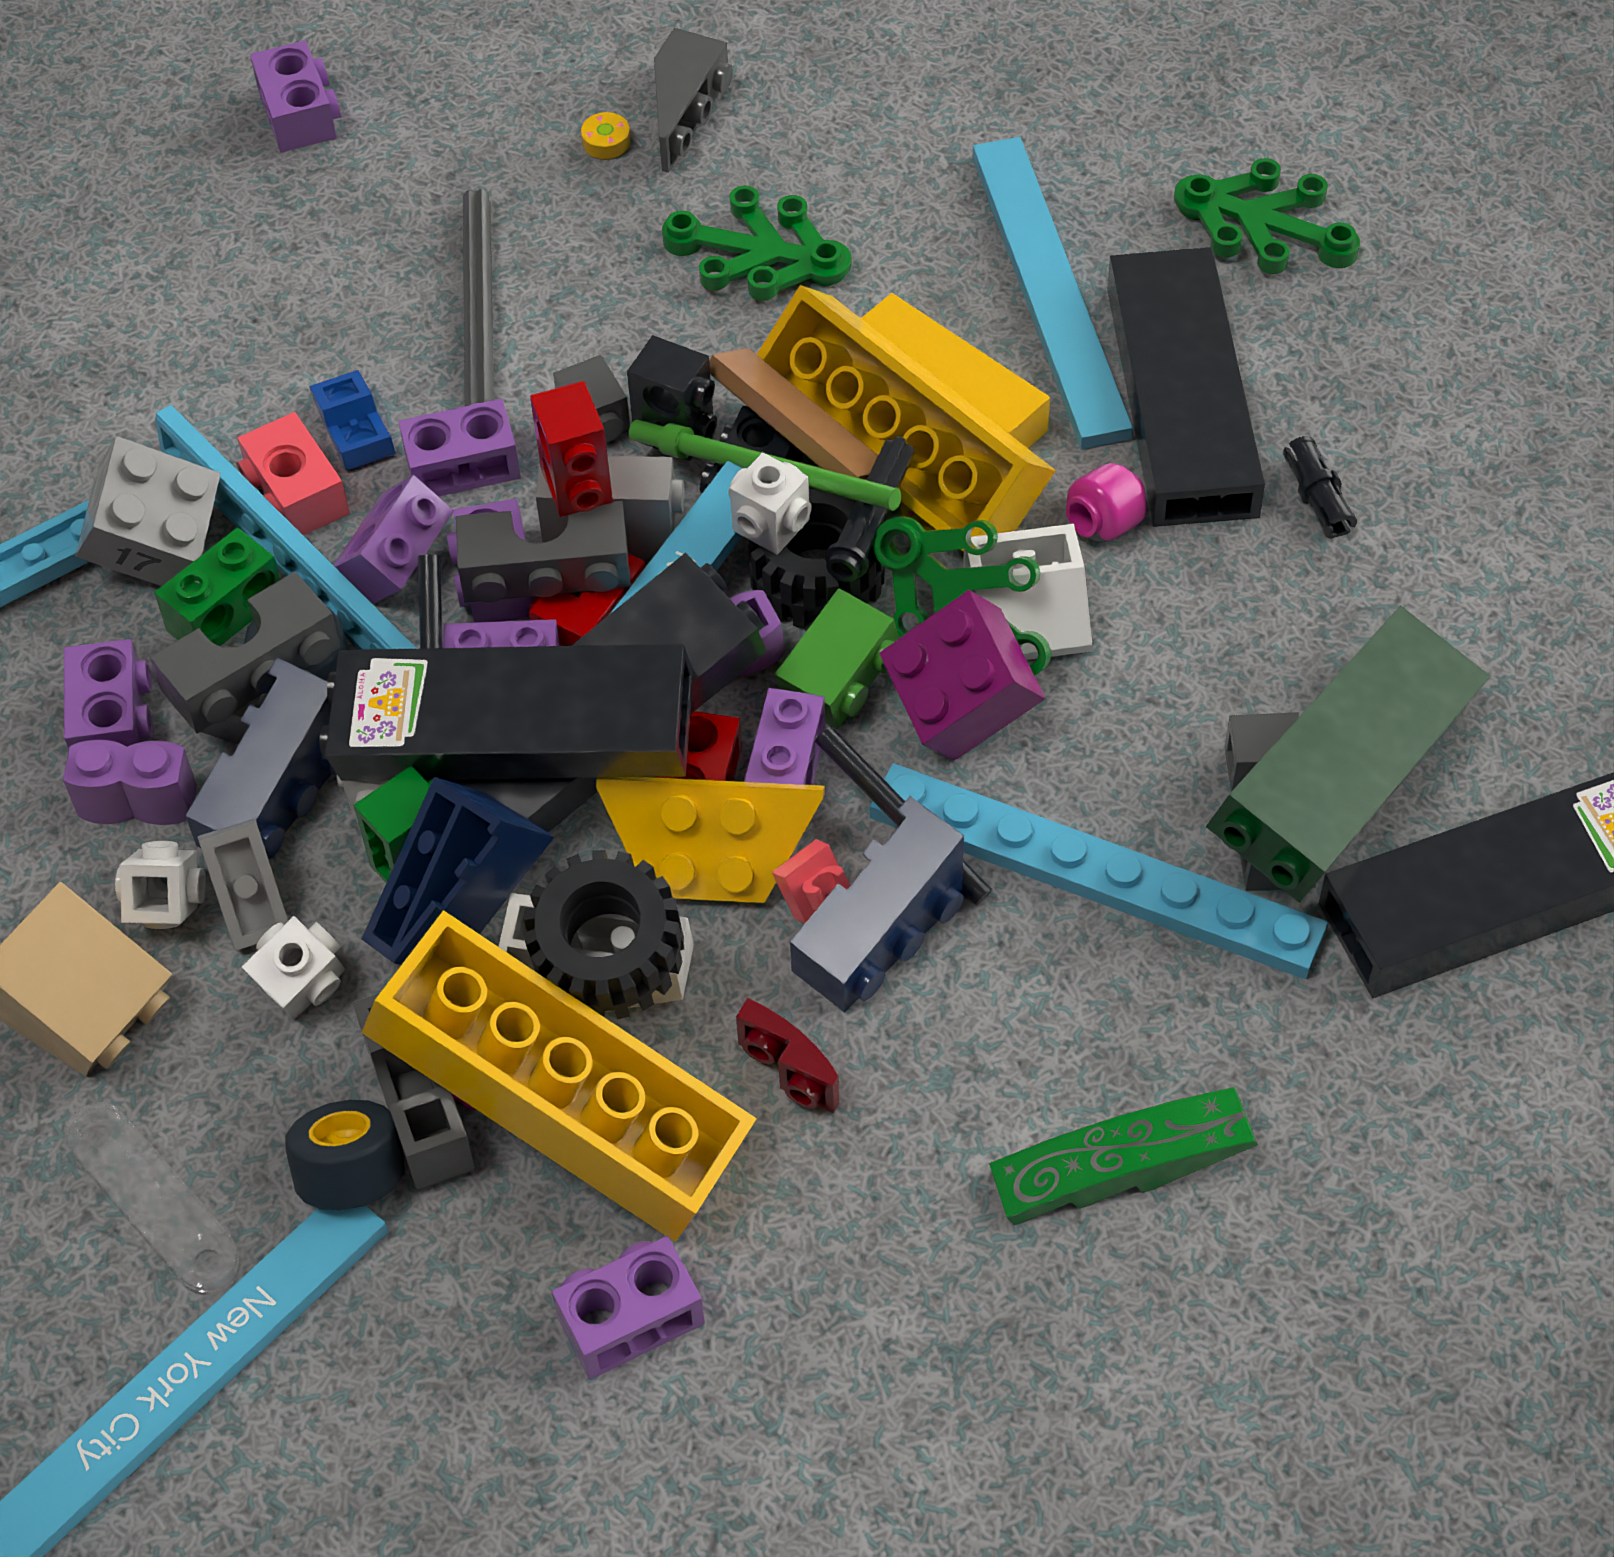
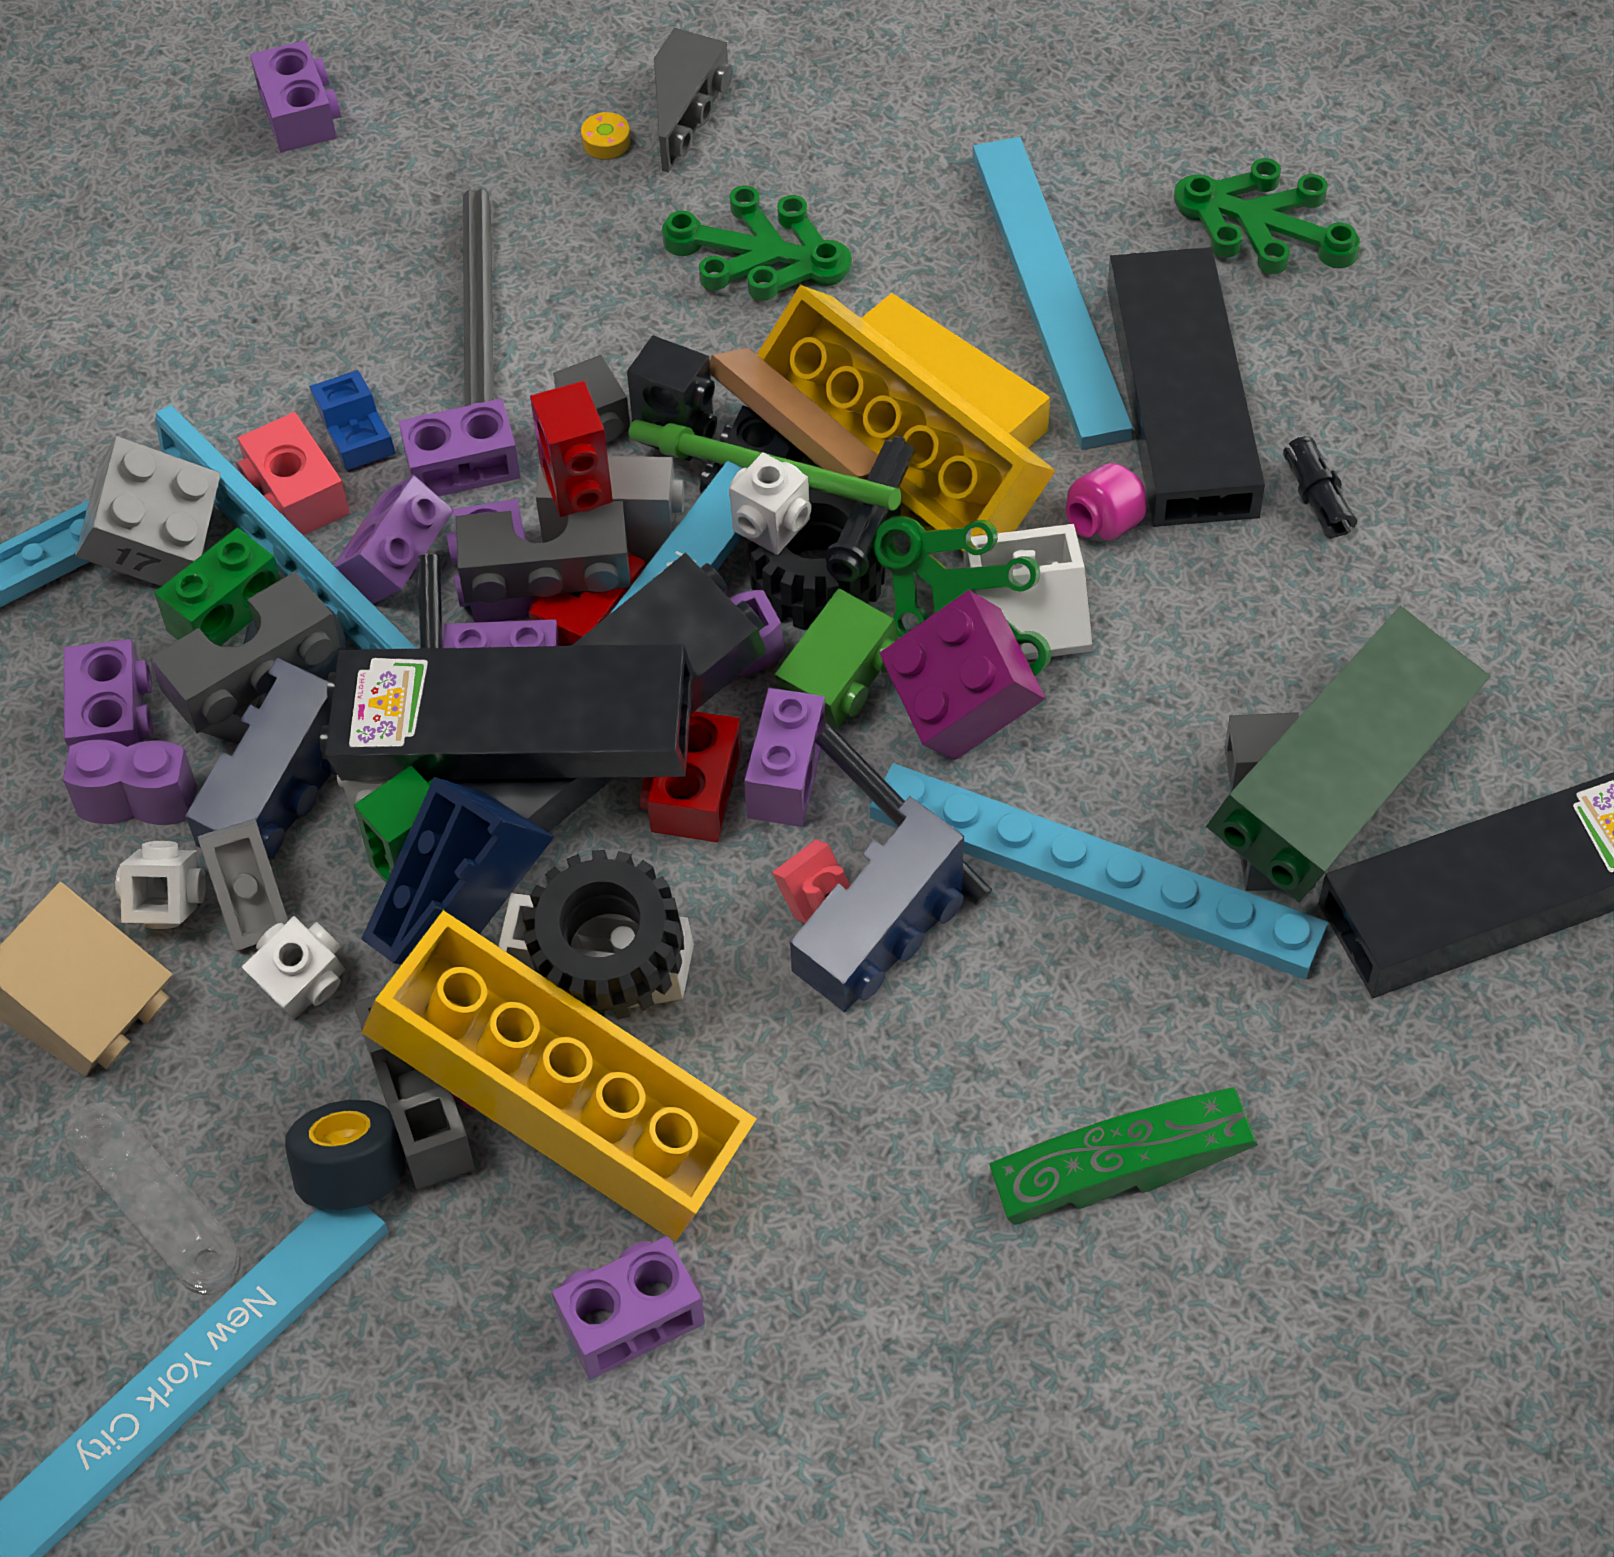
(708, 833): yellow wing -> none
(803, 1068): dark red slope -> none

